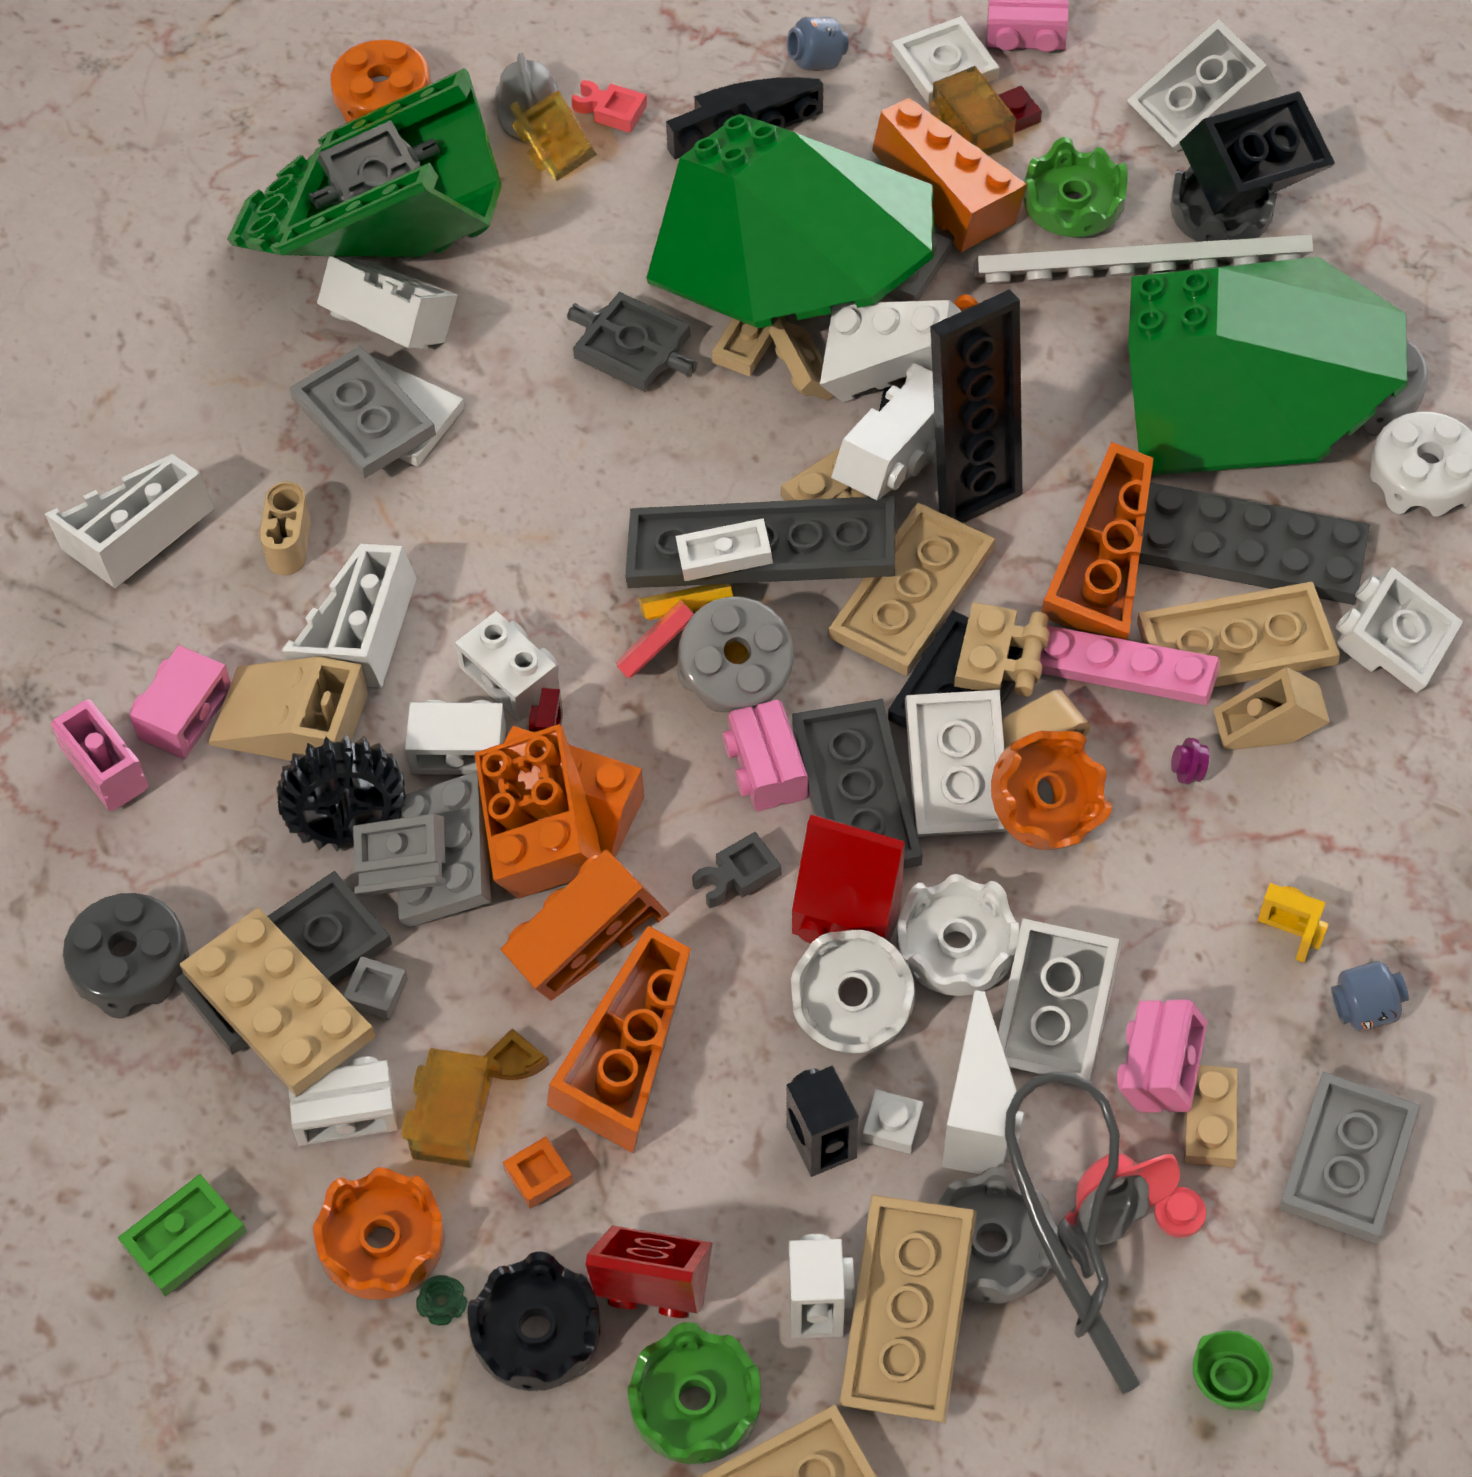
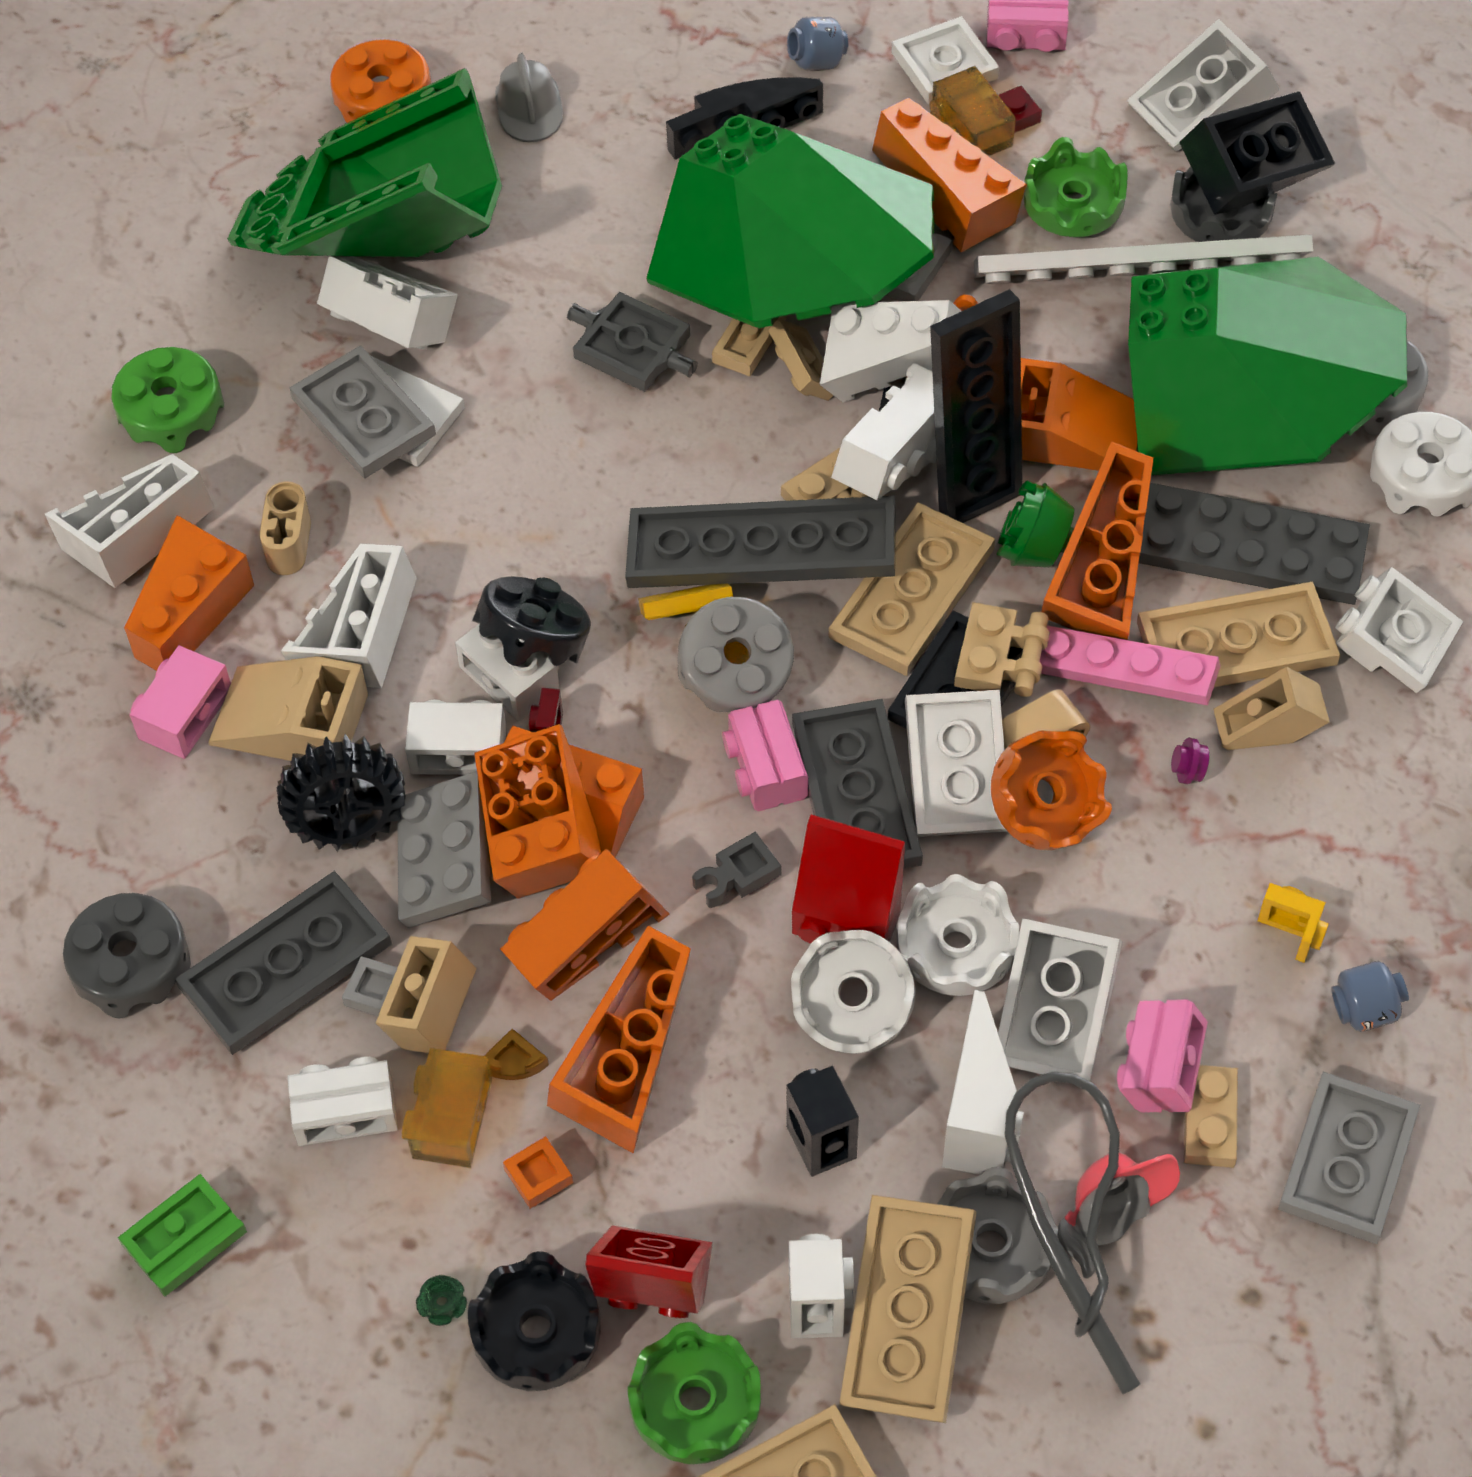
(99, 755): bright pink brick -> none
(172, 416): none -> bright green plate
(186, 593): none -> orange wedge
(277, 1001): tan plate -> none
(367, 163): dark grey plate -> none
(373, 1202): orange plate -> none
(399, 854): light grey plate -> none
(426, 994): none -> tan brick
(535, 613): none -> black plate
(554, 135): clear yellow bracket -> none
(614, 107): coral plate -> none
(654, 639): coral tile -> none
(724, 549): white plate -> none
(892, 1121): white plate -> none
(1036, 527): none -> green cone
(1071, 416): none -> orange slope
(1180, 1213): coral plate -> none
(1233, 1370): bright green hat -> none

